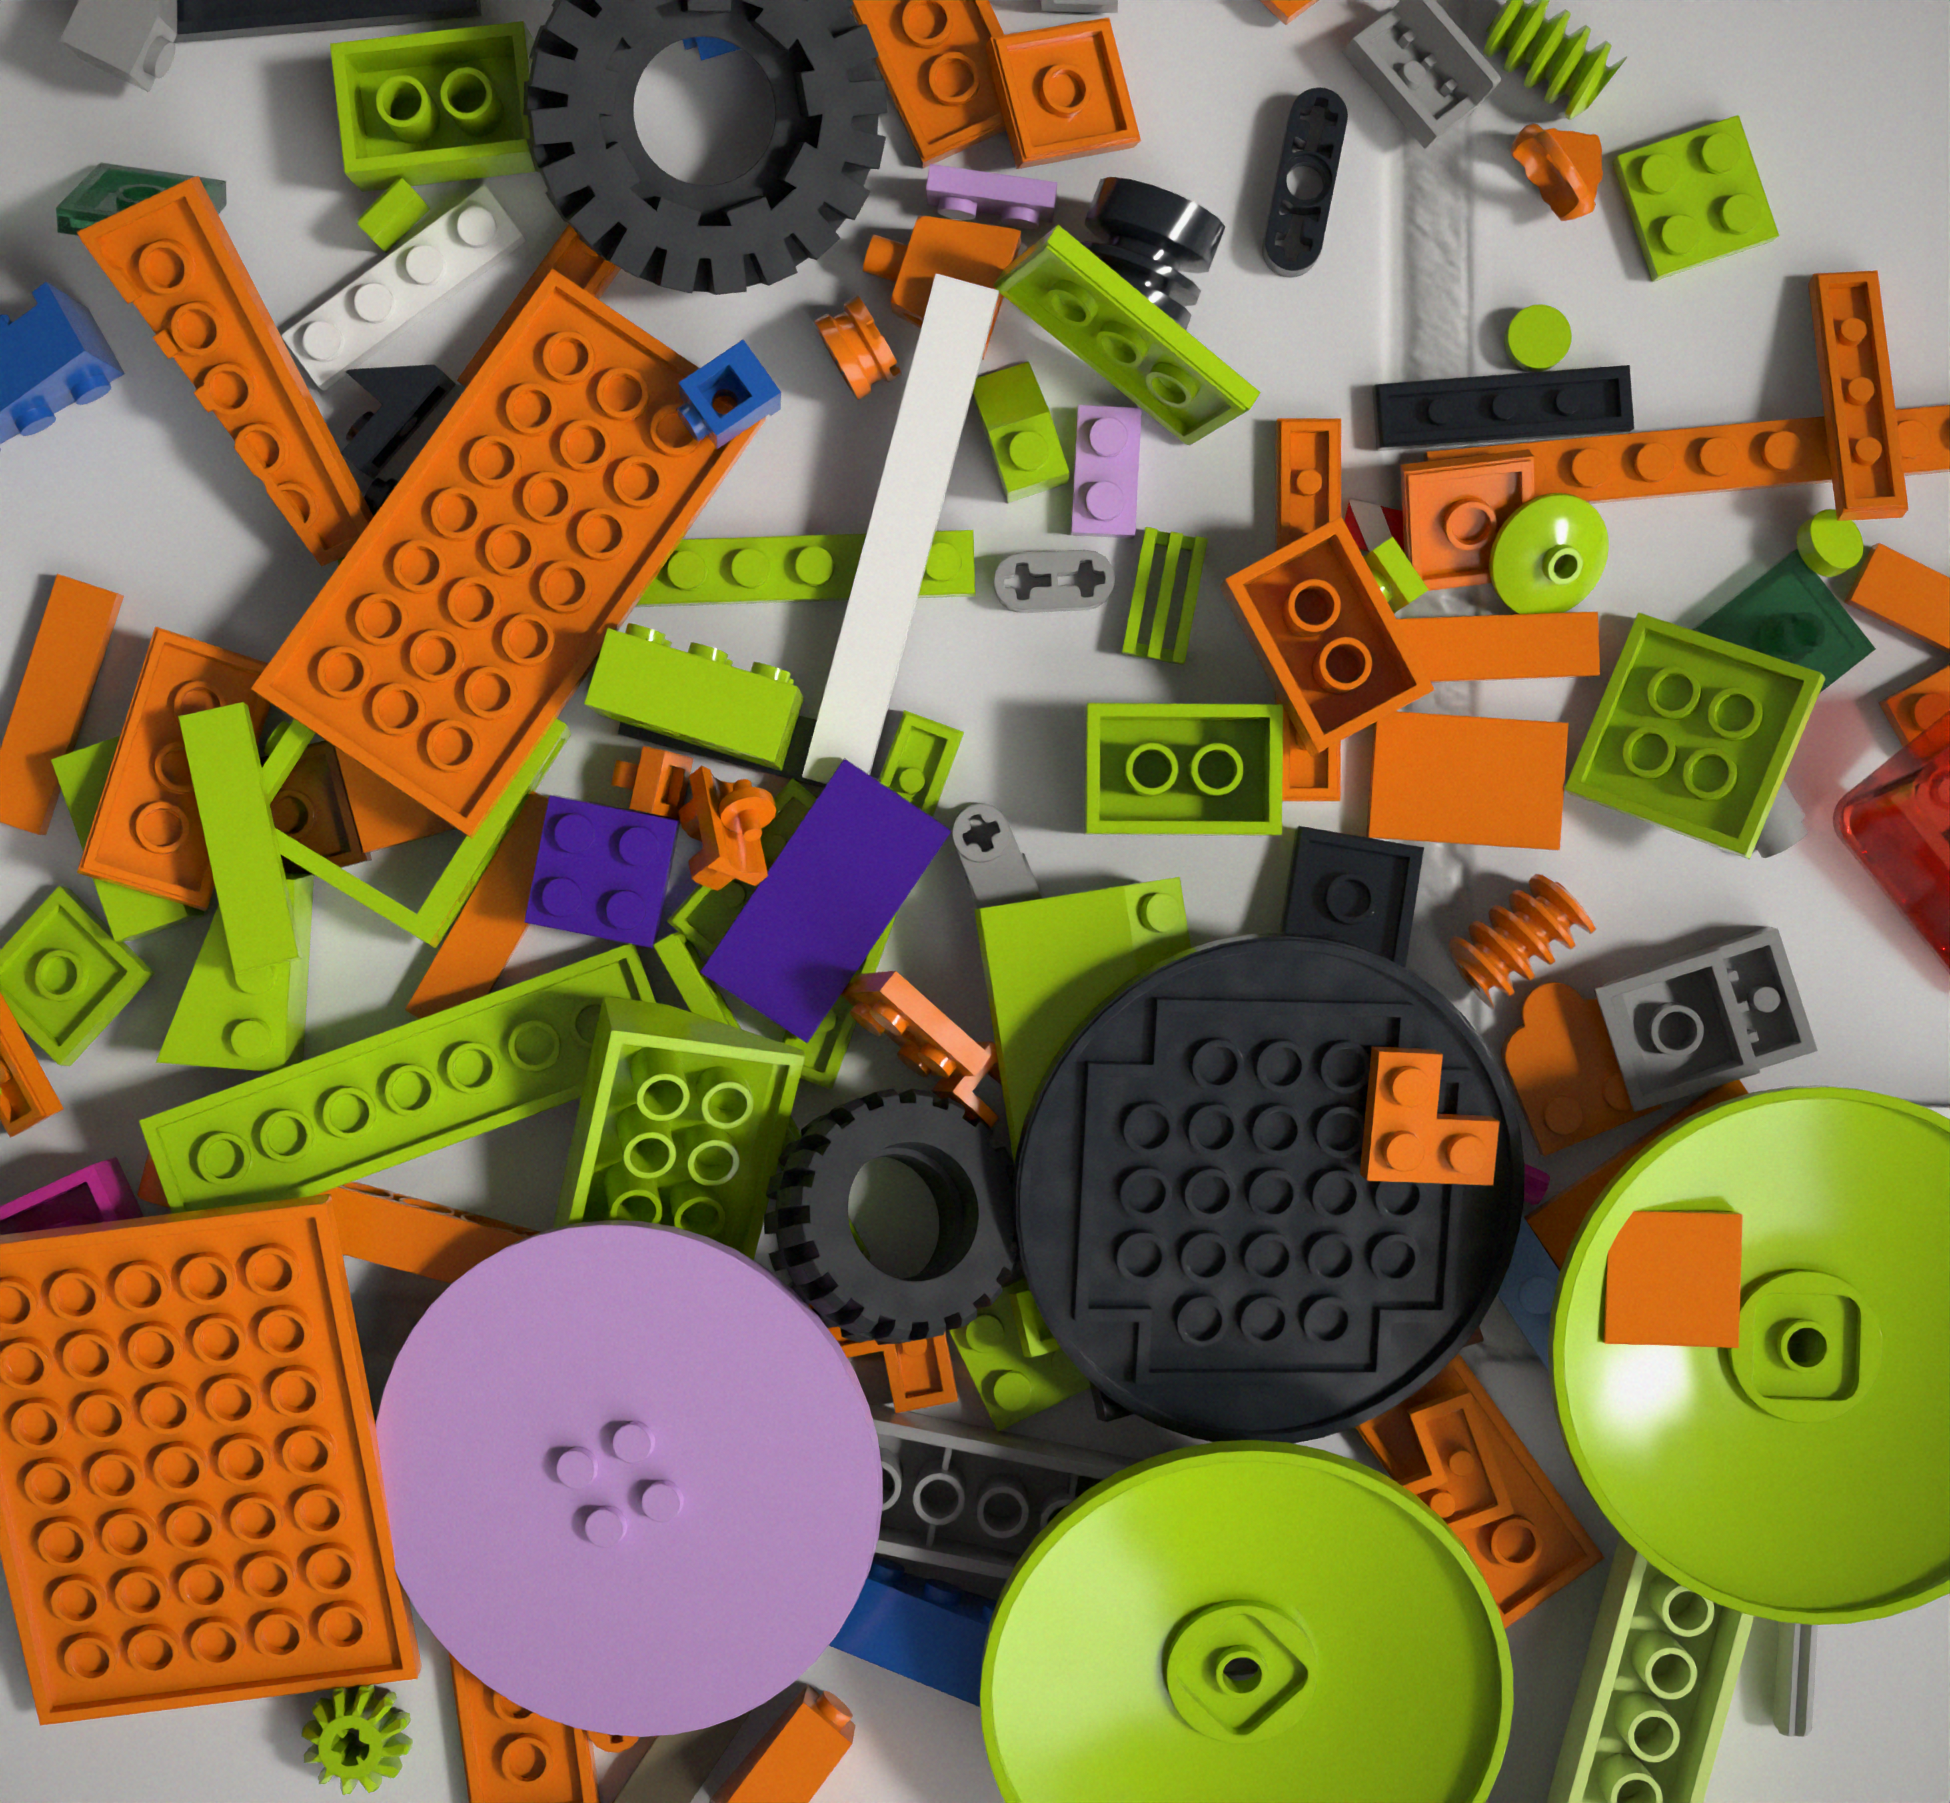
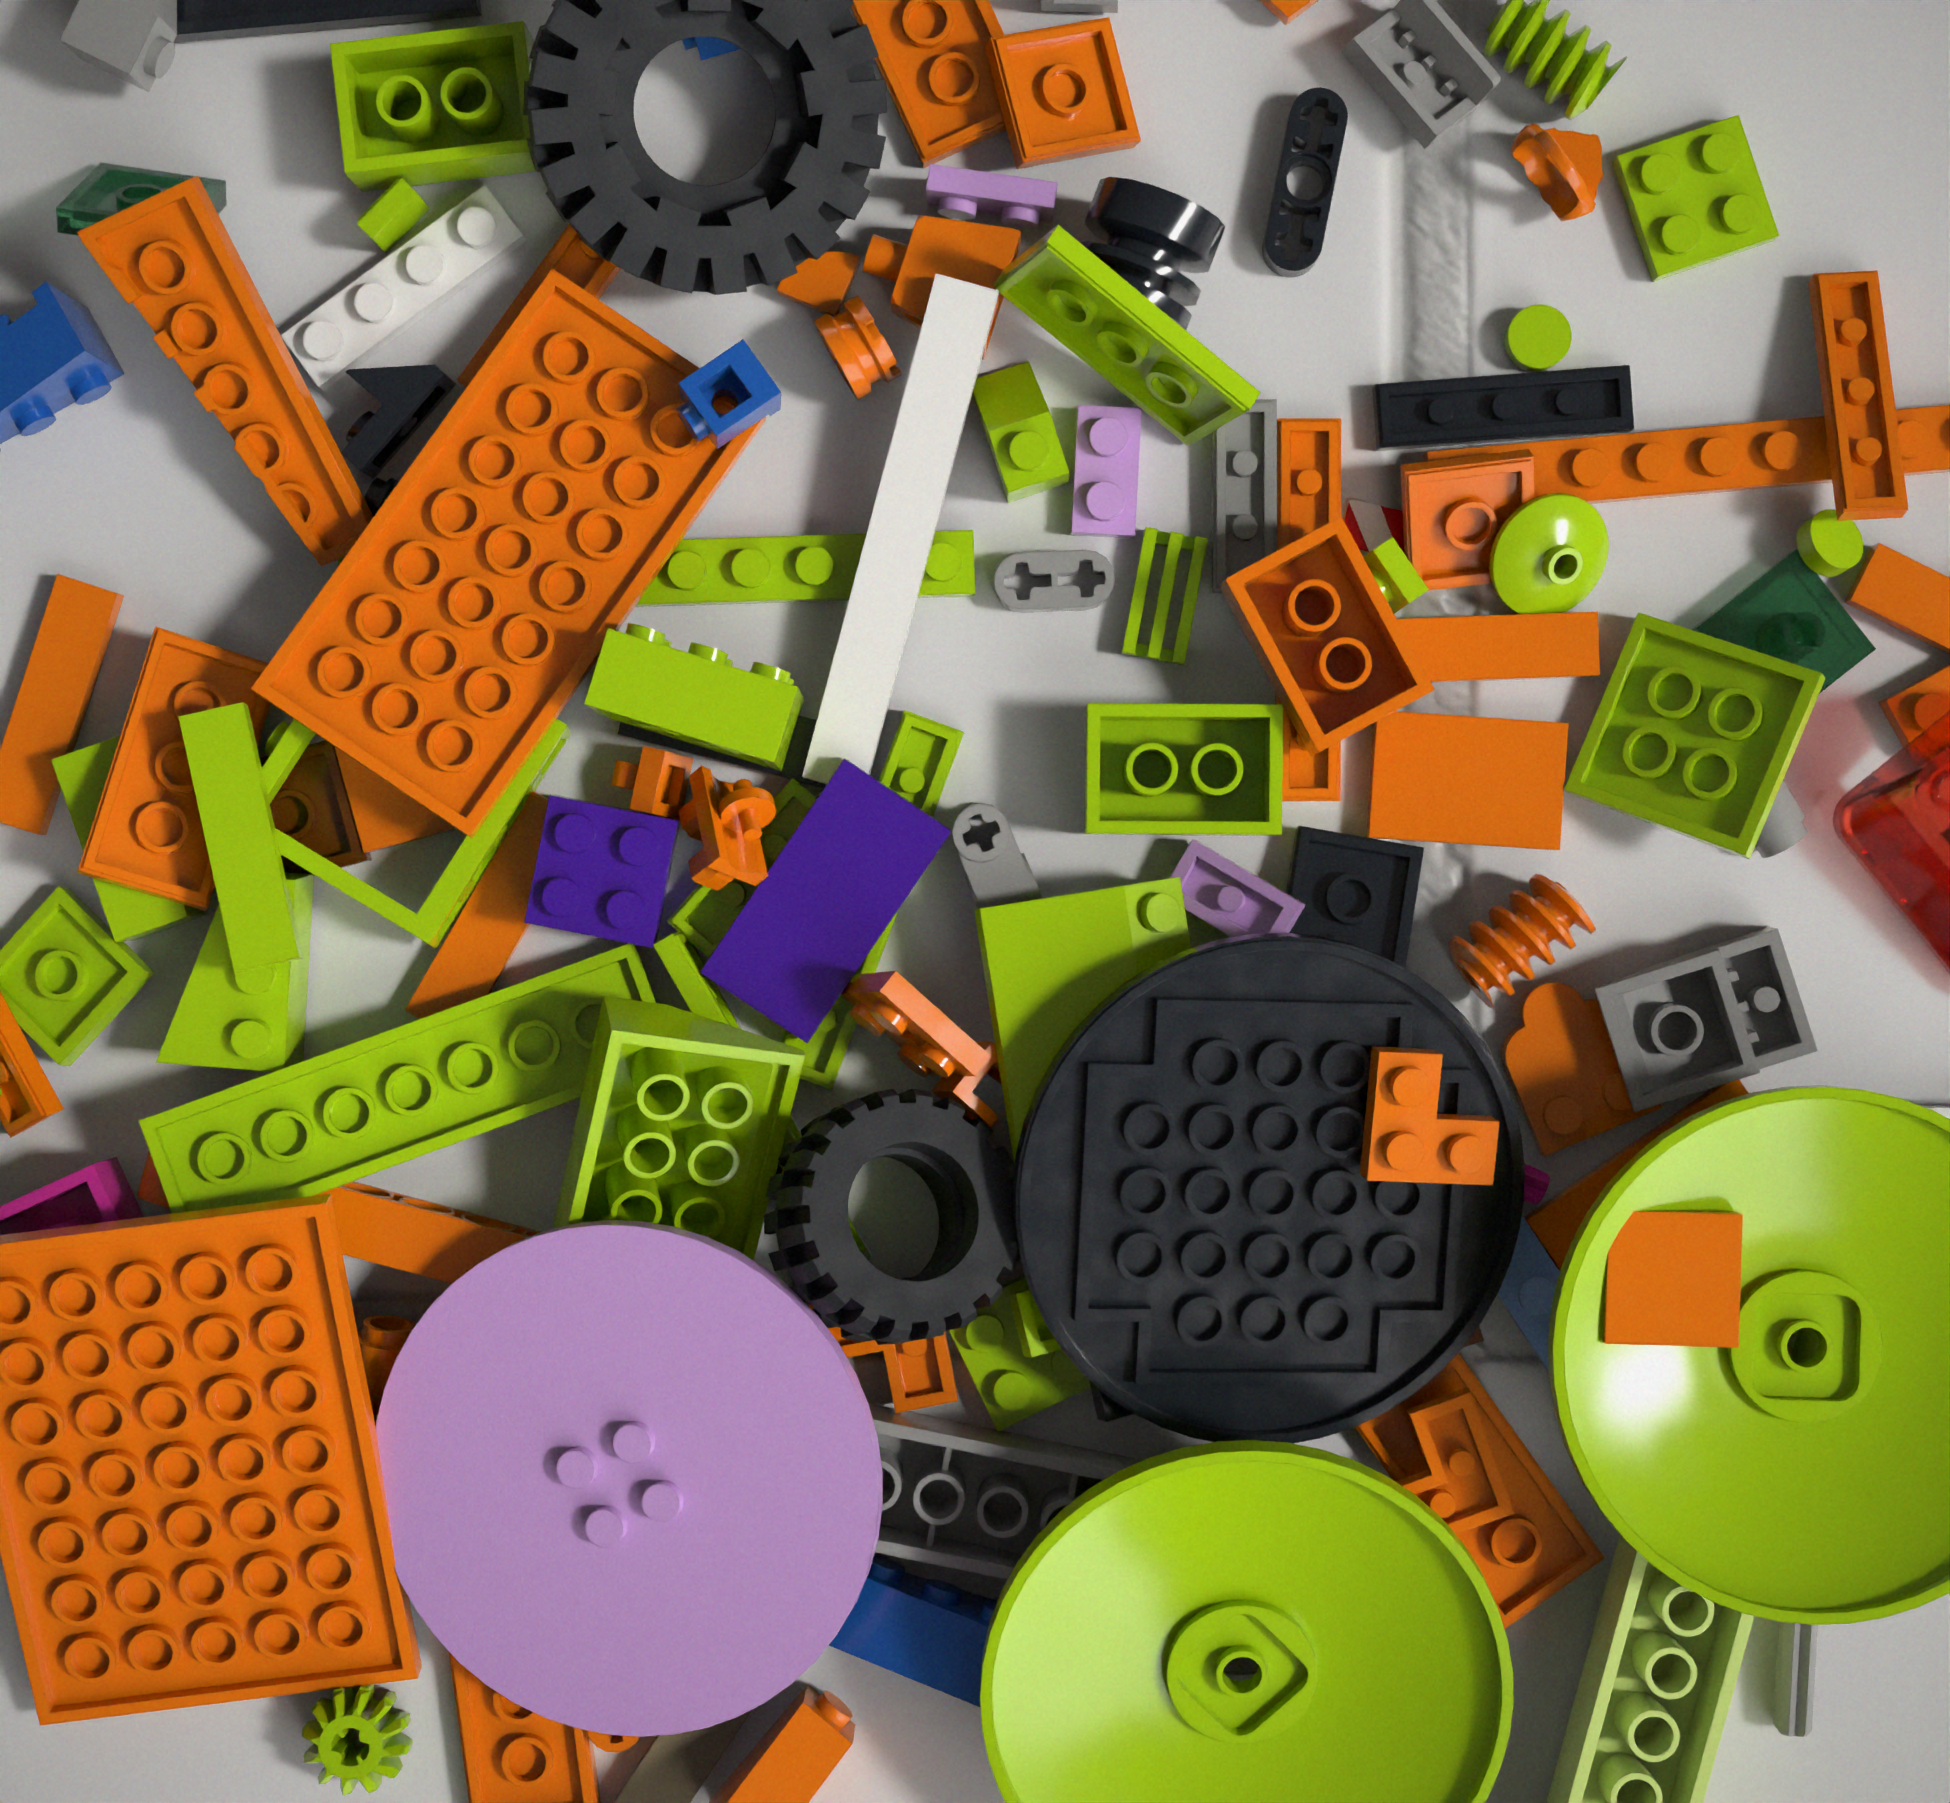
(380, 1345): none -> orange cone
(822, 282): none -> orange tile
(1232, 896): none -> lavender plate
(1244, 491): none -> light grey tile

